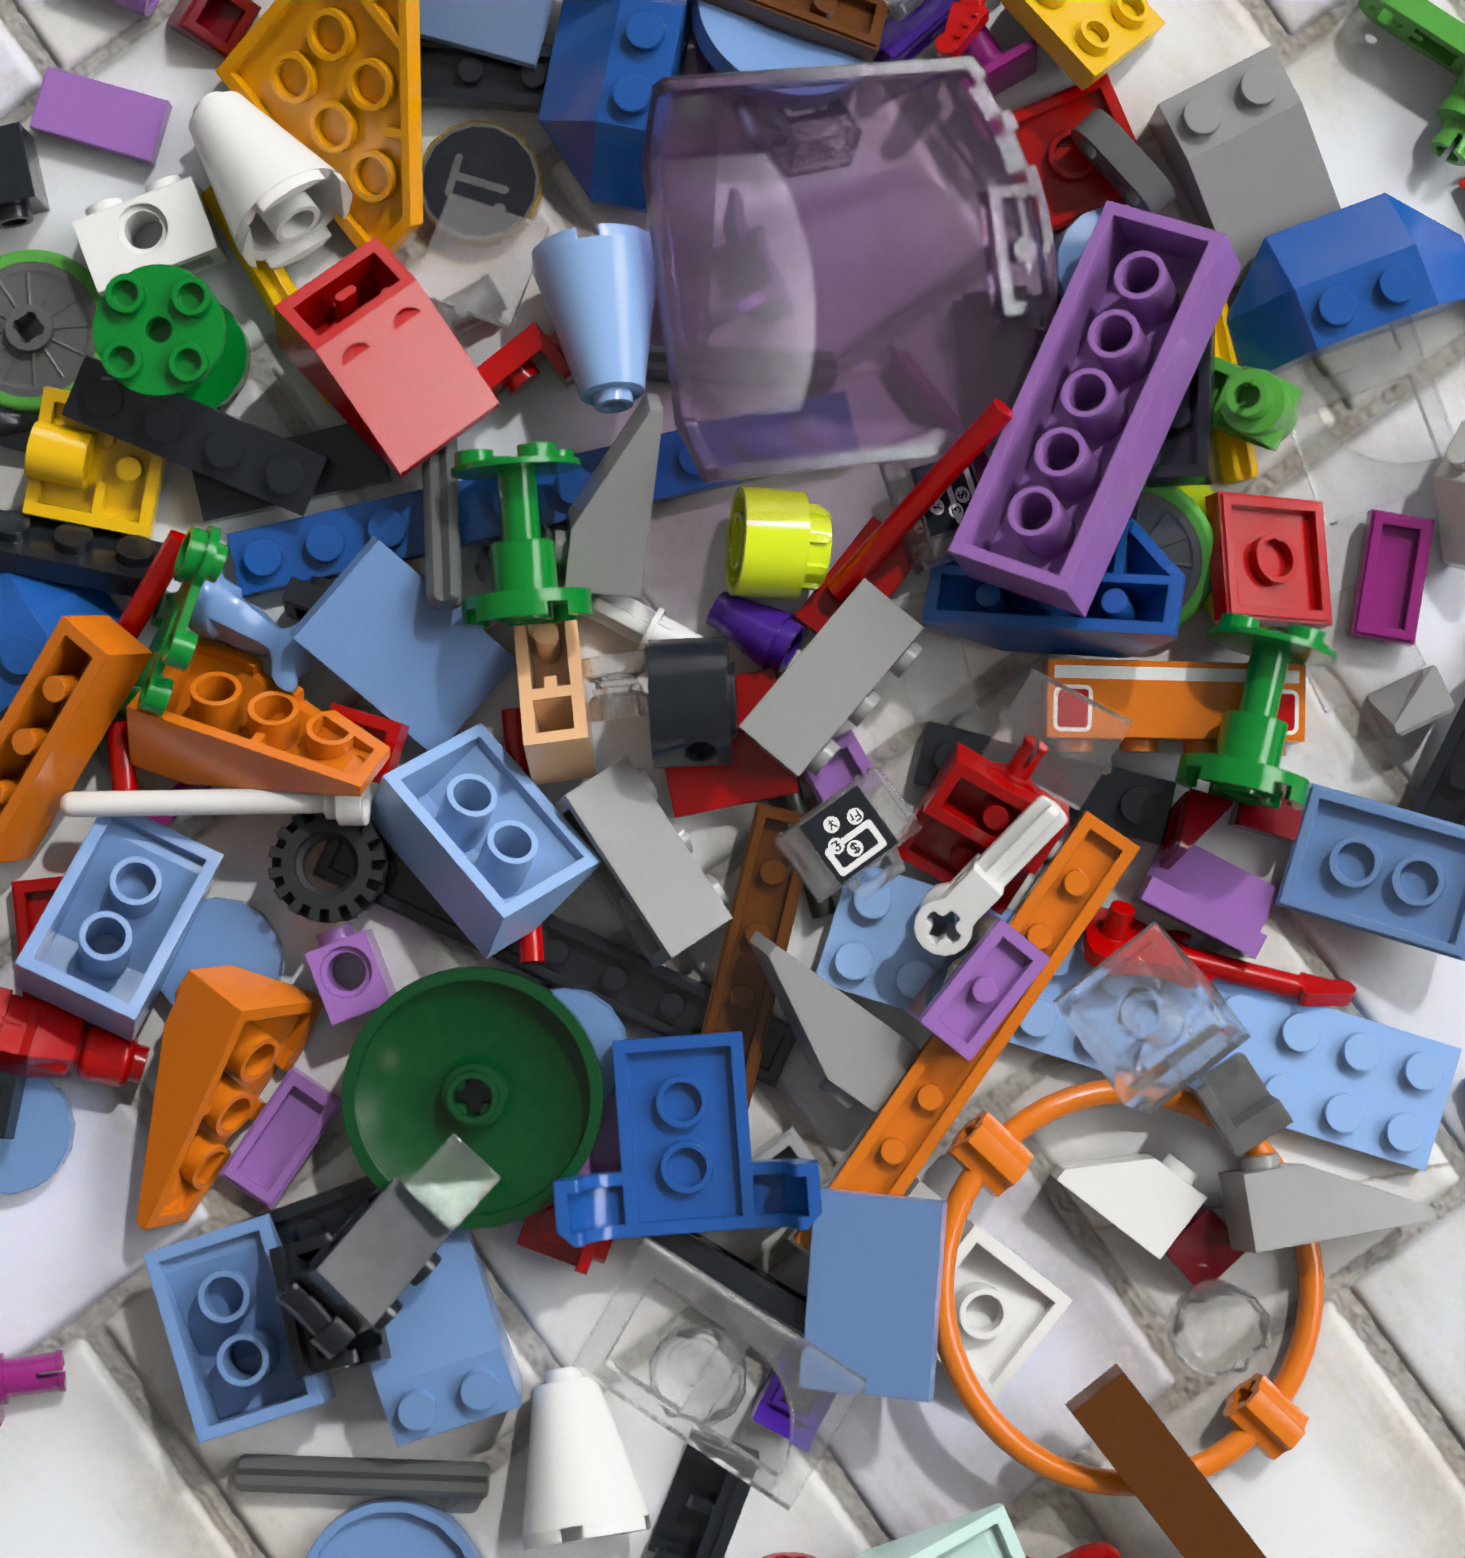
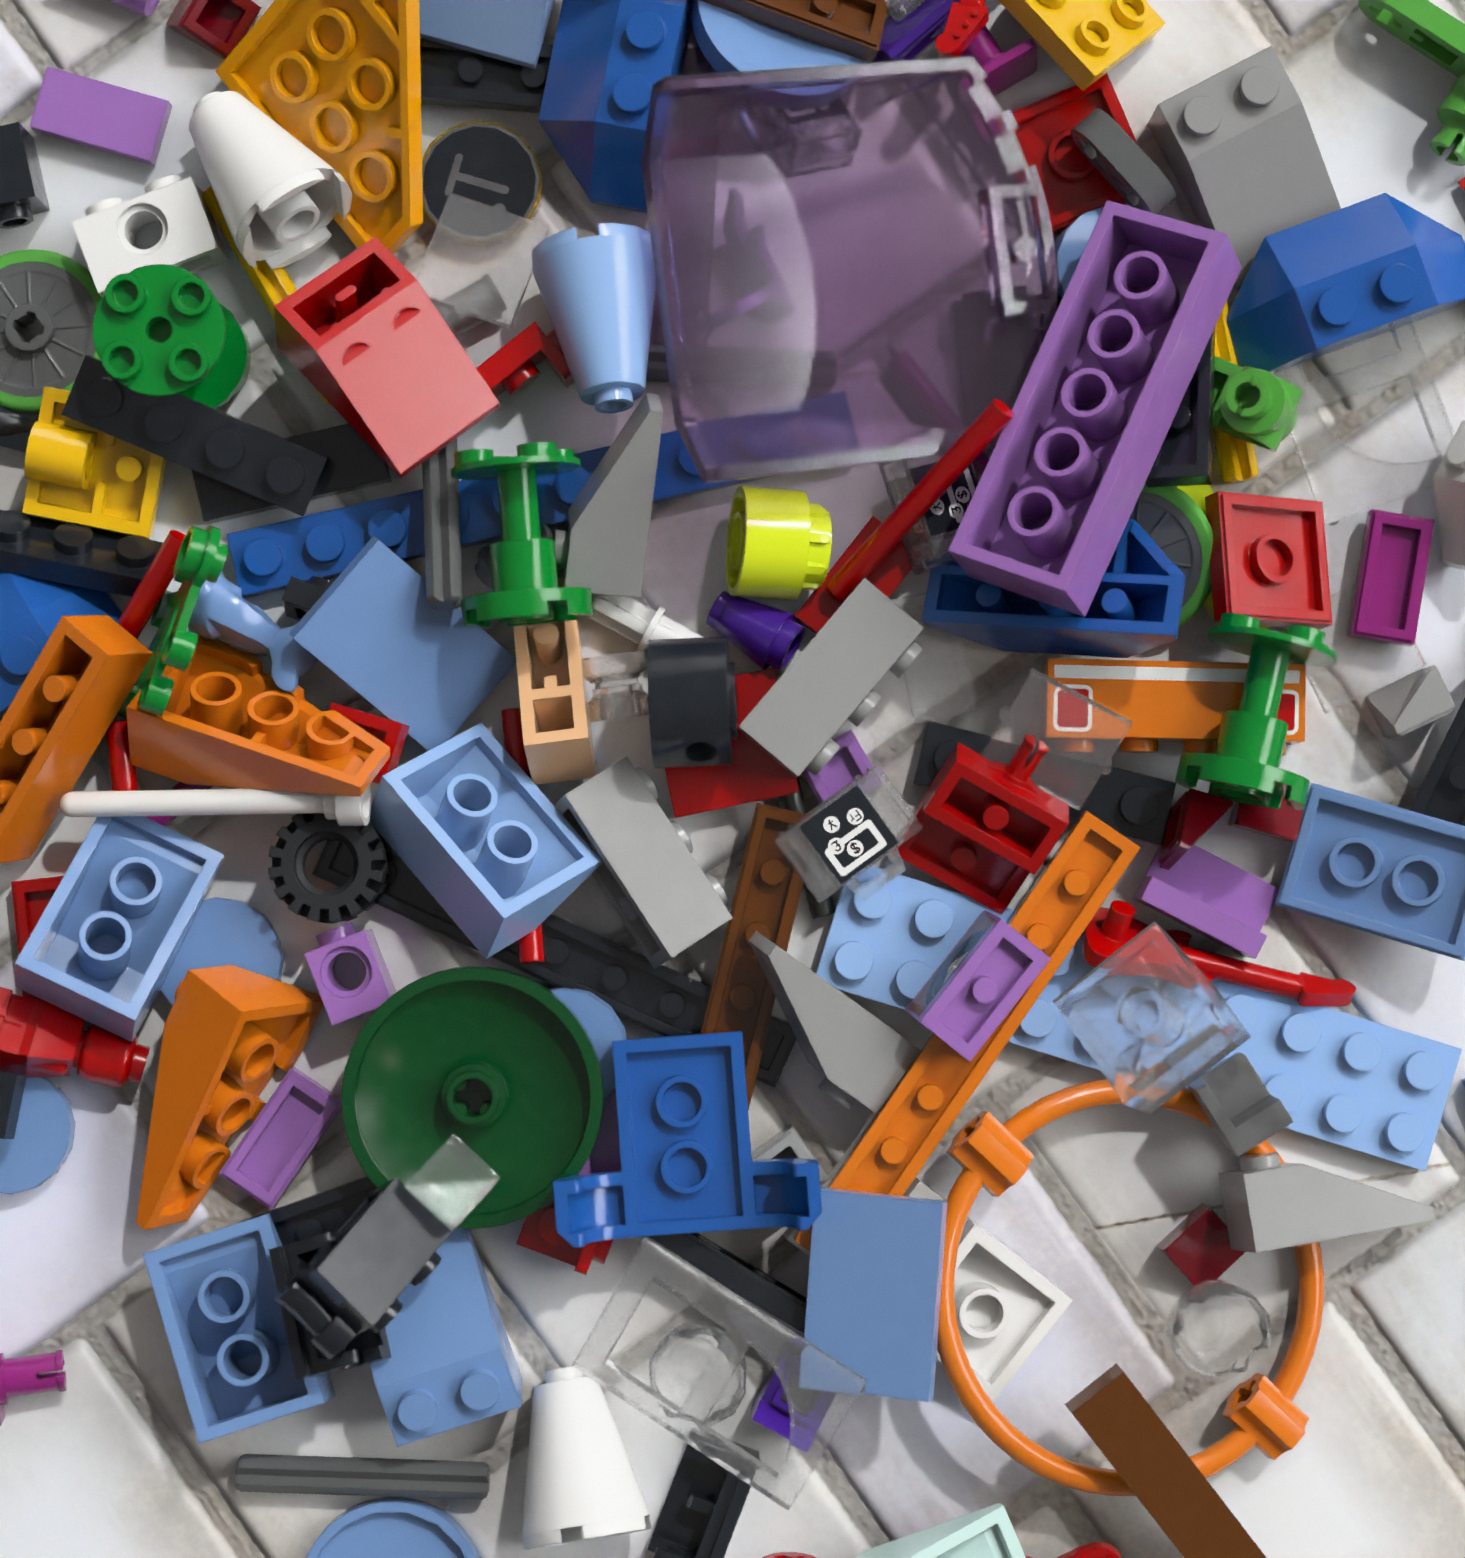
(985, 878): white connector -> none
(1137, 1194): white slope -> none

